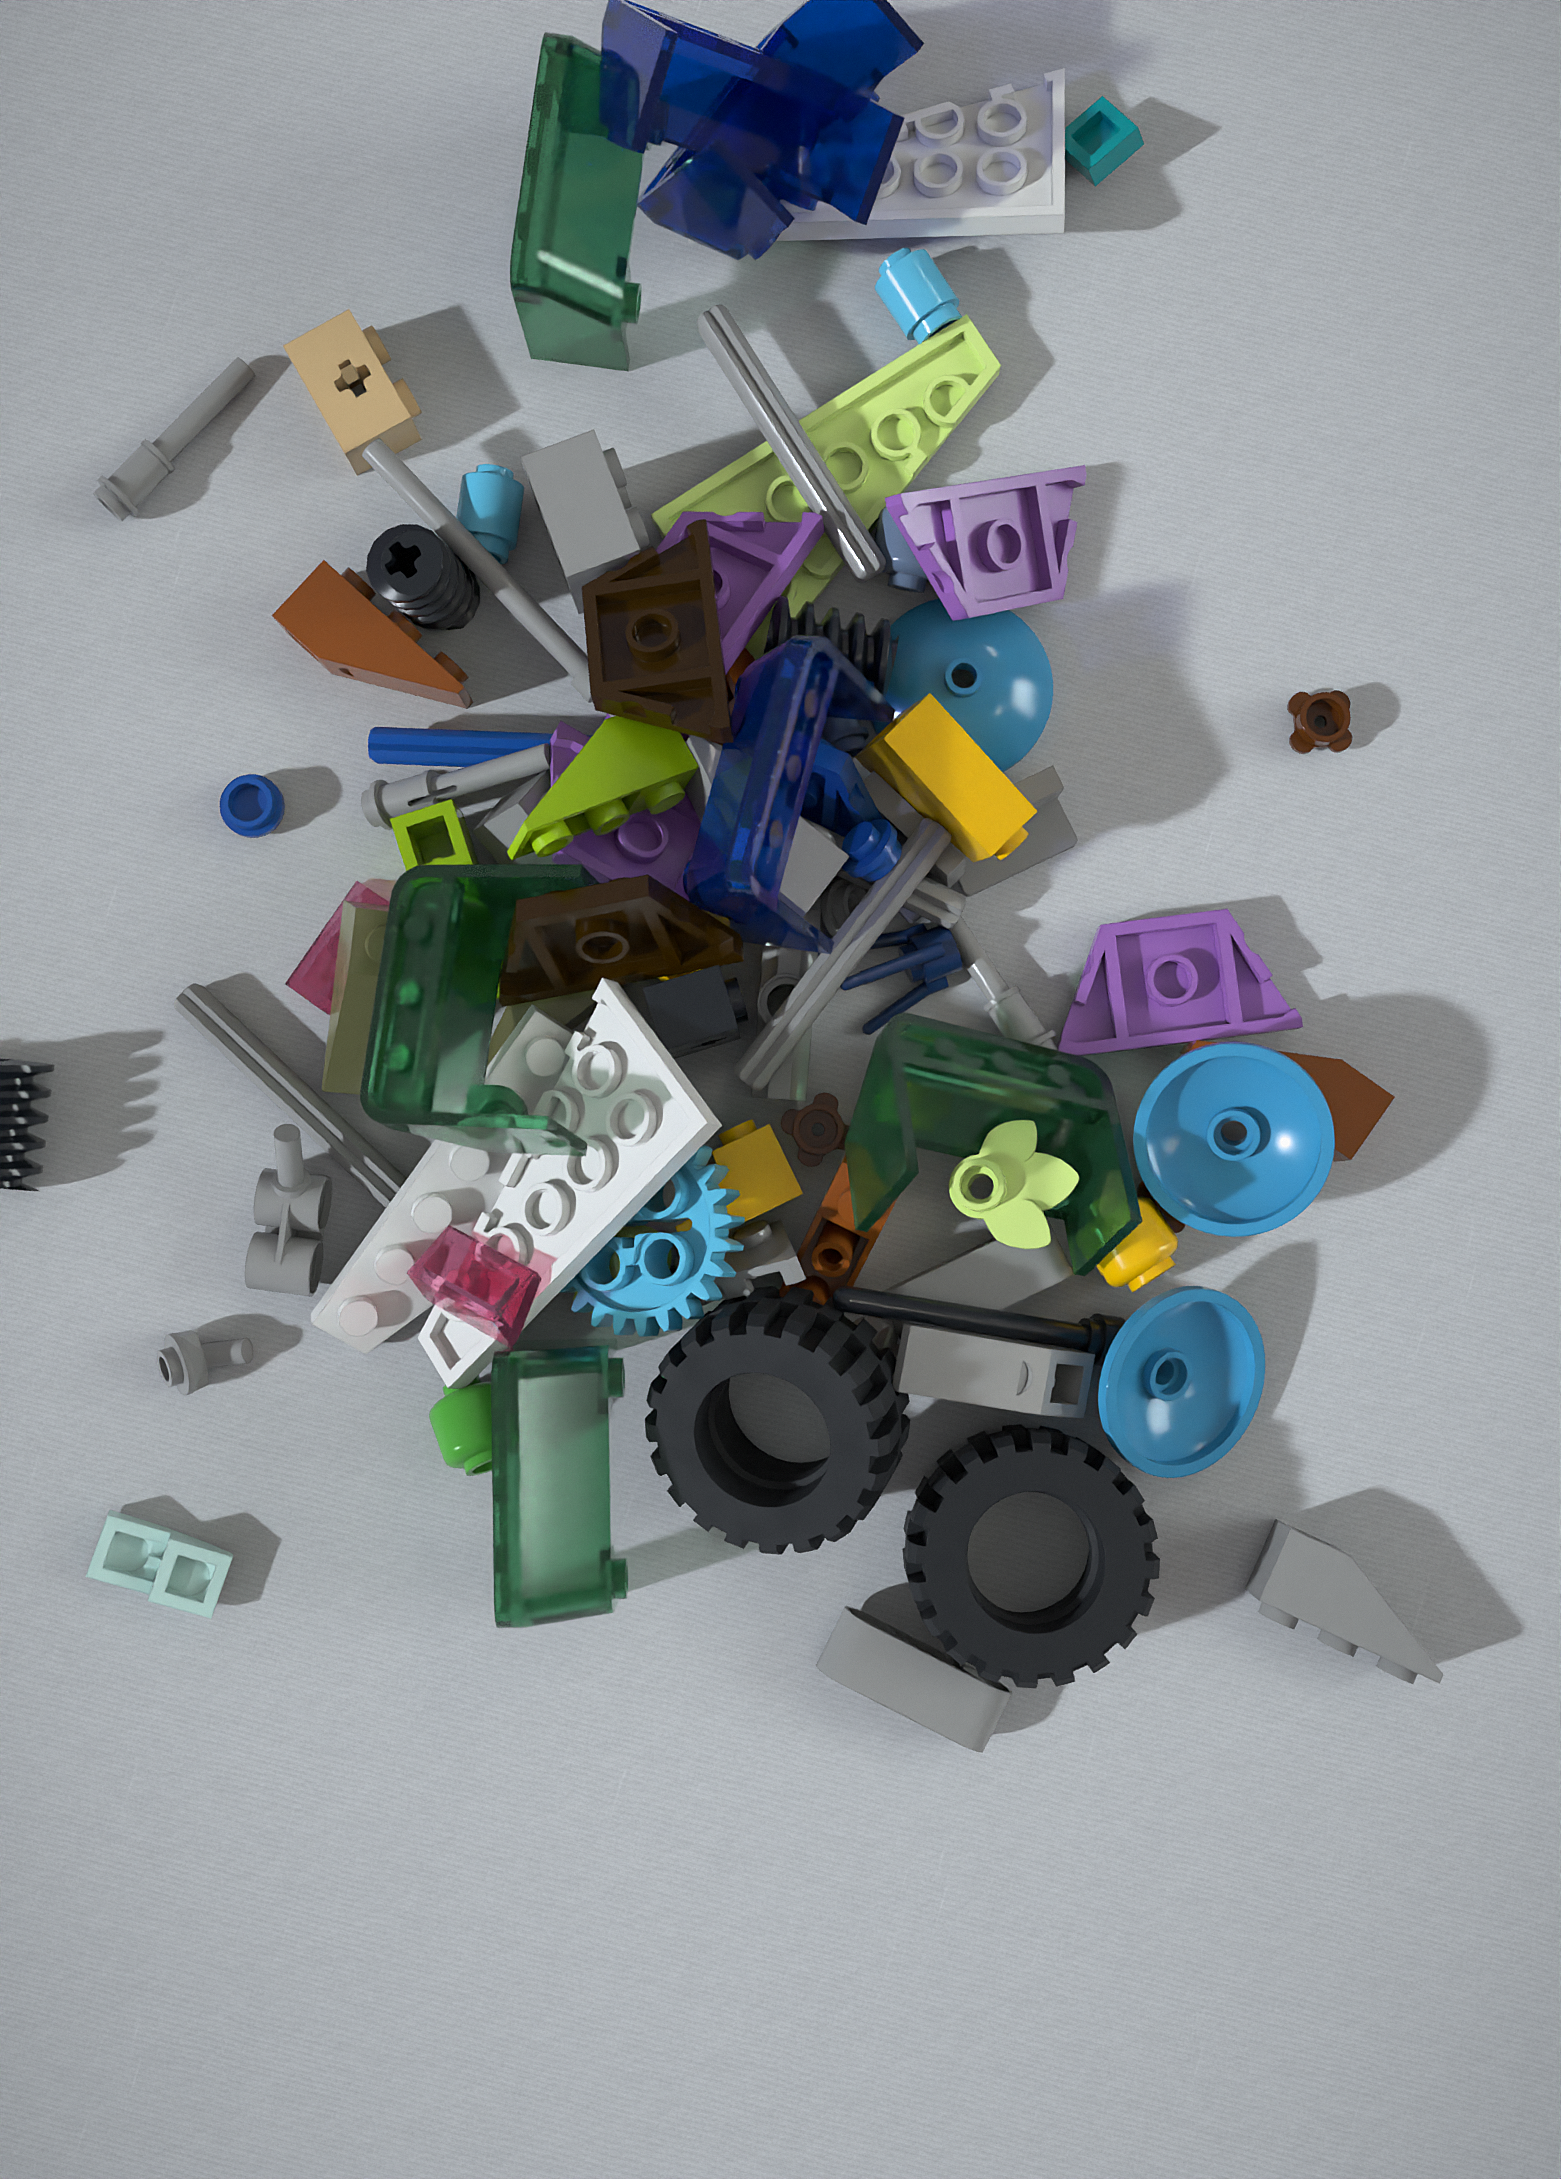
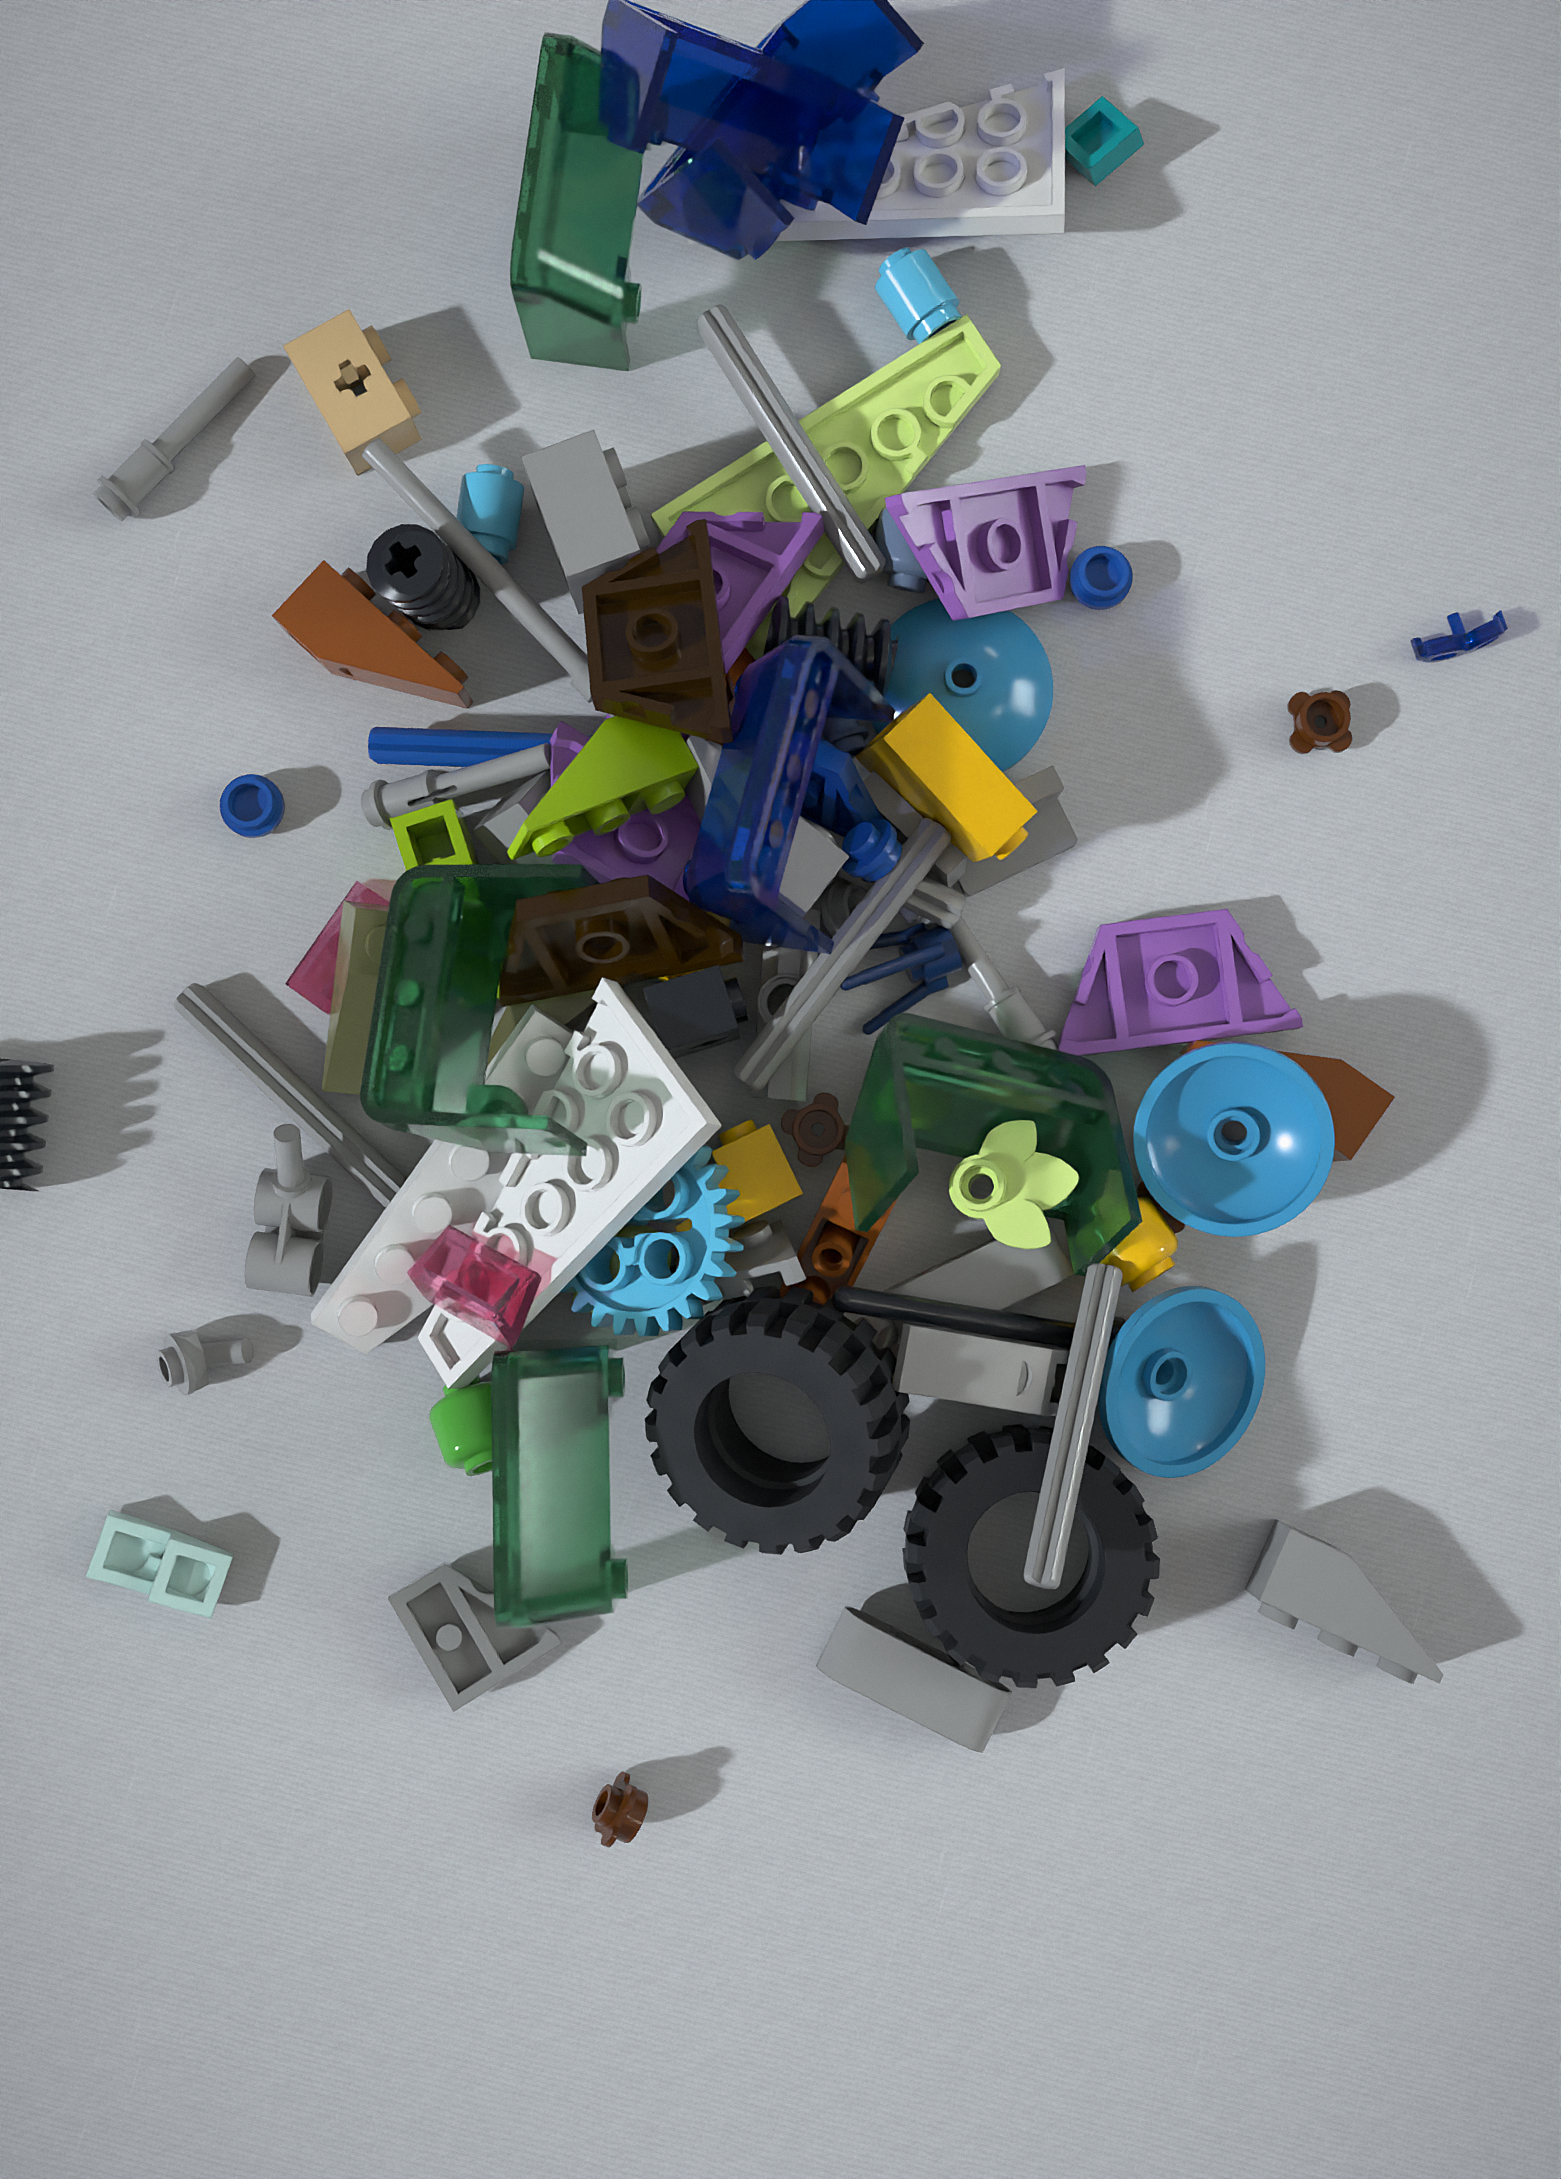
(458, 1636): none -> light grey wing
(619, 1811): none -> reddish brown plate
(1073, 1427): none -> light grey axle
(1100, 577): none -> blue plate
(1460, 642): none -> clear blue piece

